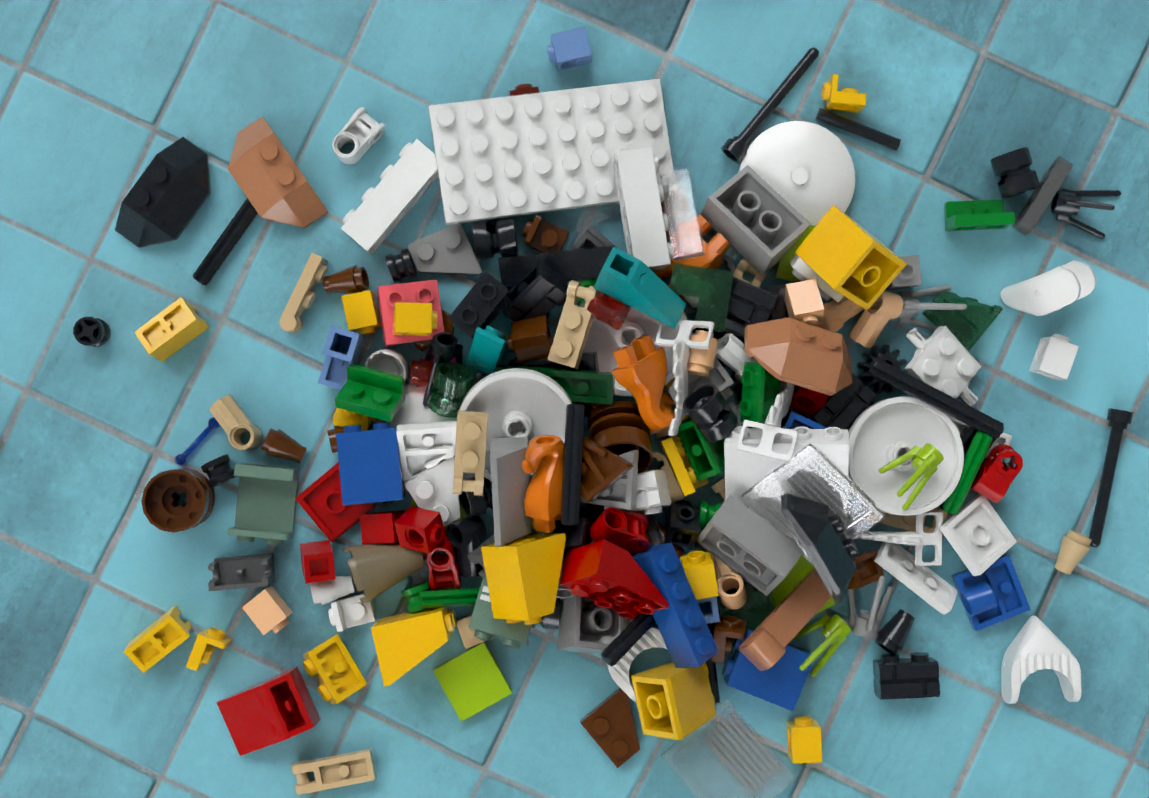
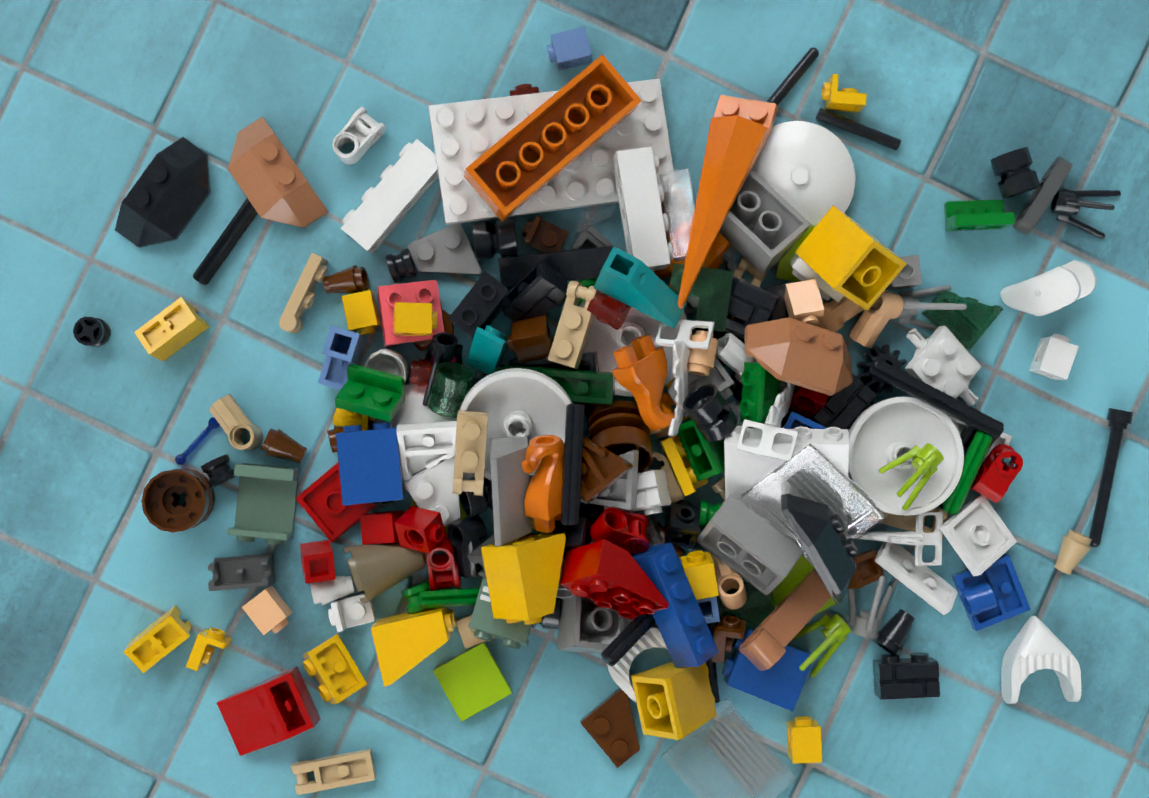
(552, 138): none -> orange brick
(732, 147): none -> orange plate

